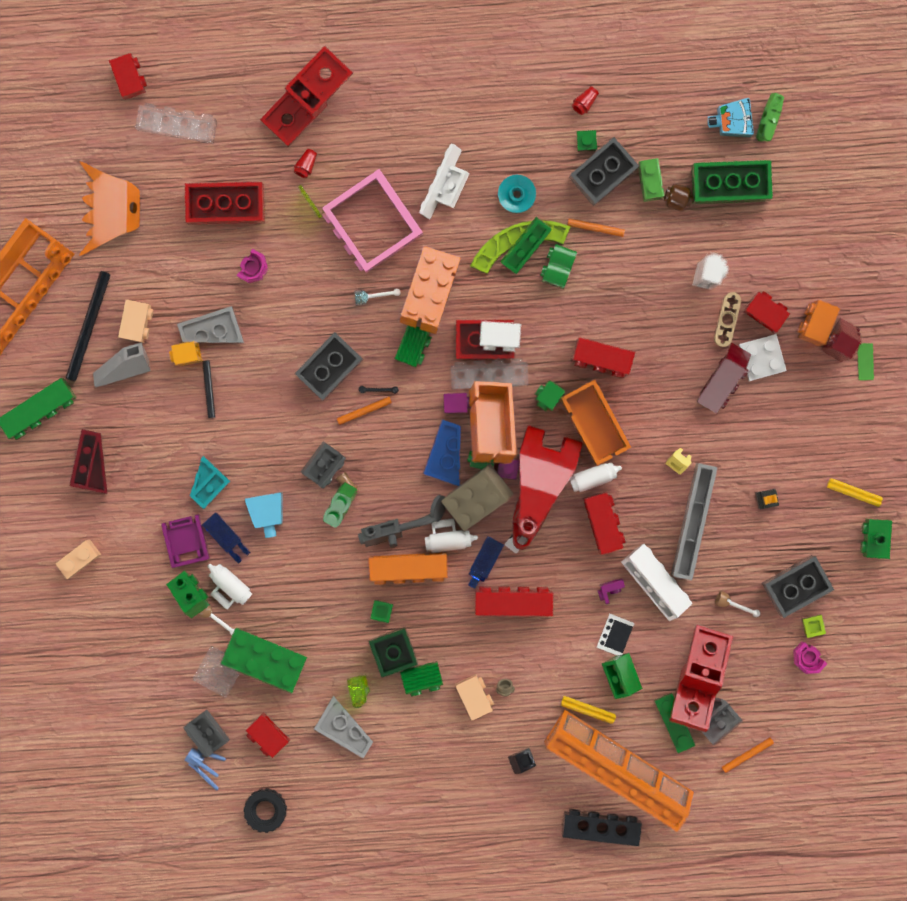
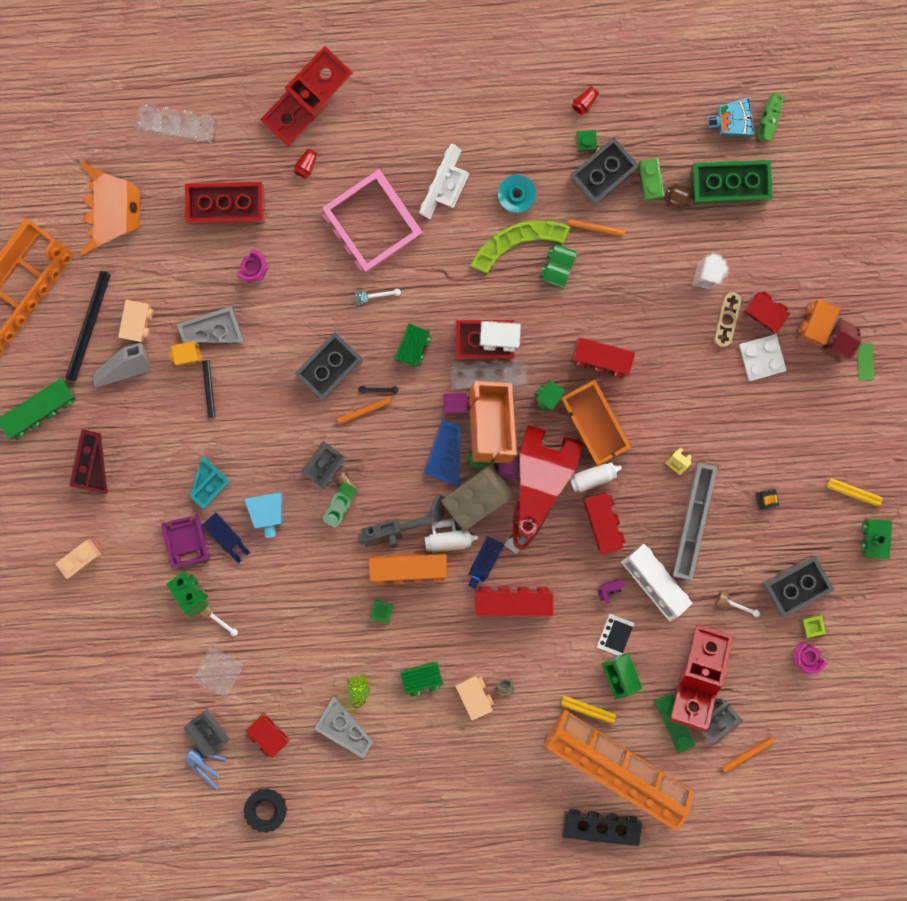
(127, 76): red brick -> none
(229, 584): white piece -> none
(263, 660): green brick -> none
(310, 201): clear neon green piece -> none
(393, 652): dark green brick -> none
(430, 289): piece -> none
(522, 761): black slope -> none
(526, 245): green plate -> none
(725, 379): wedge -> none

